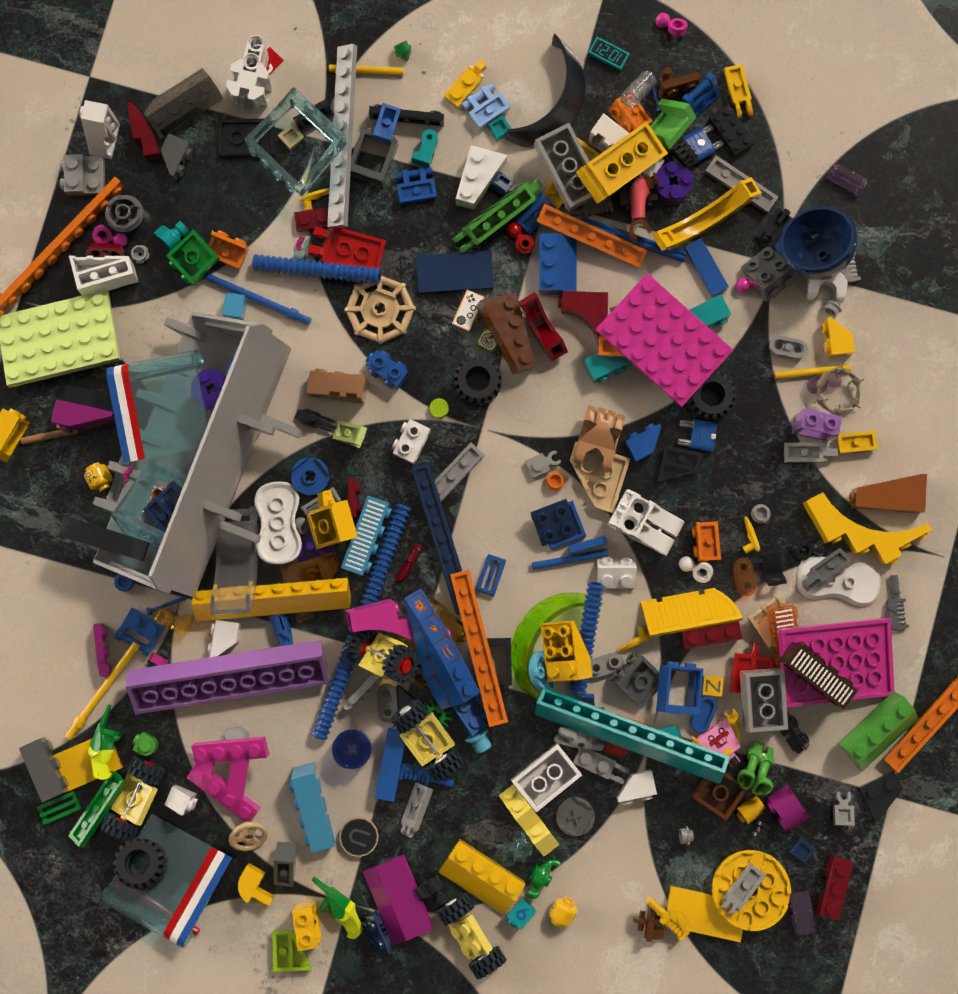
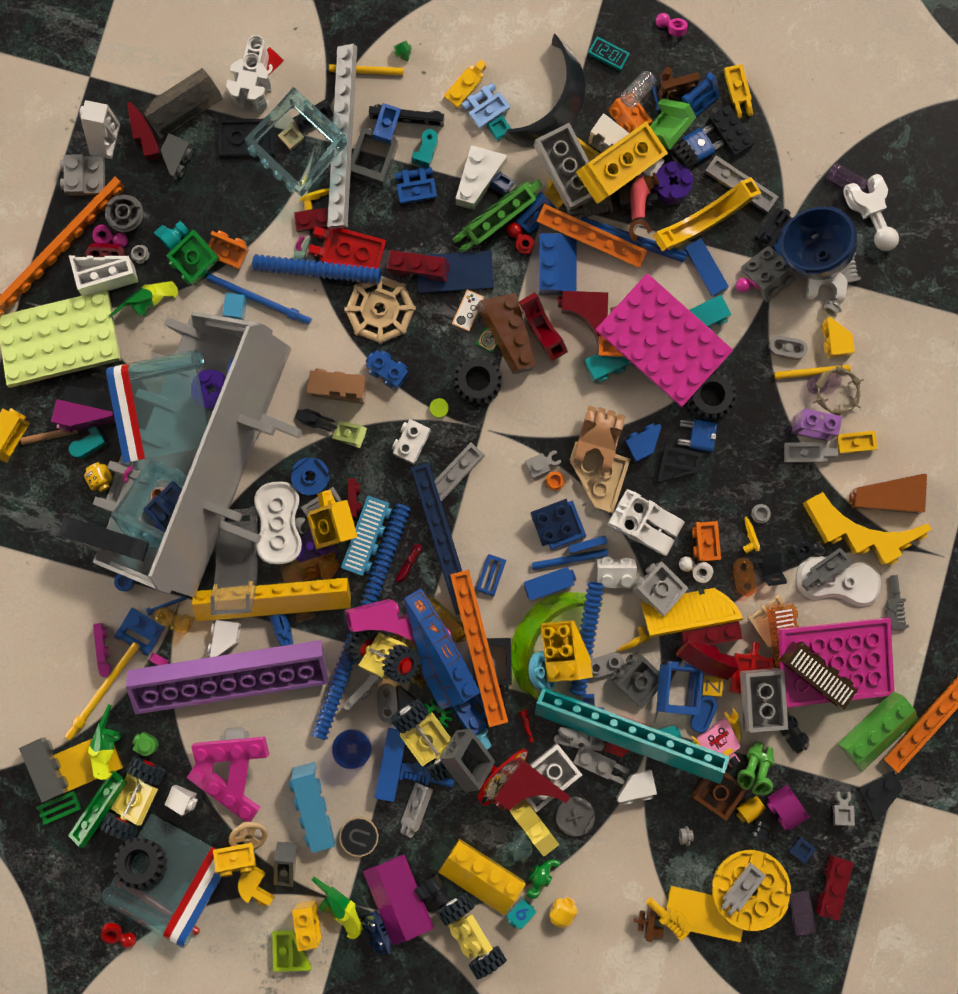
(88, 444): none -> teal leg
(113, 933): none -> red plate
(148, 297): none -> animal
(234, 859): none -> yellow bracket
(406, 263): none -> dark red arch
(452, 756): none -> dark grey window
(498, 777): none -> shield
(525, 783): none -> dark red arch
(526, 723): none -> red piece
(549, 583): none -> blue window
(659, 588): none -> light grey plate
(708, 659): none -> dark red slope
(871, 206): none -> white piece

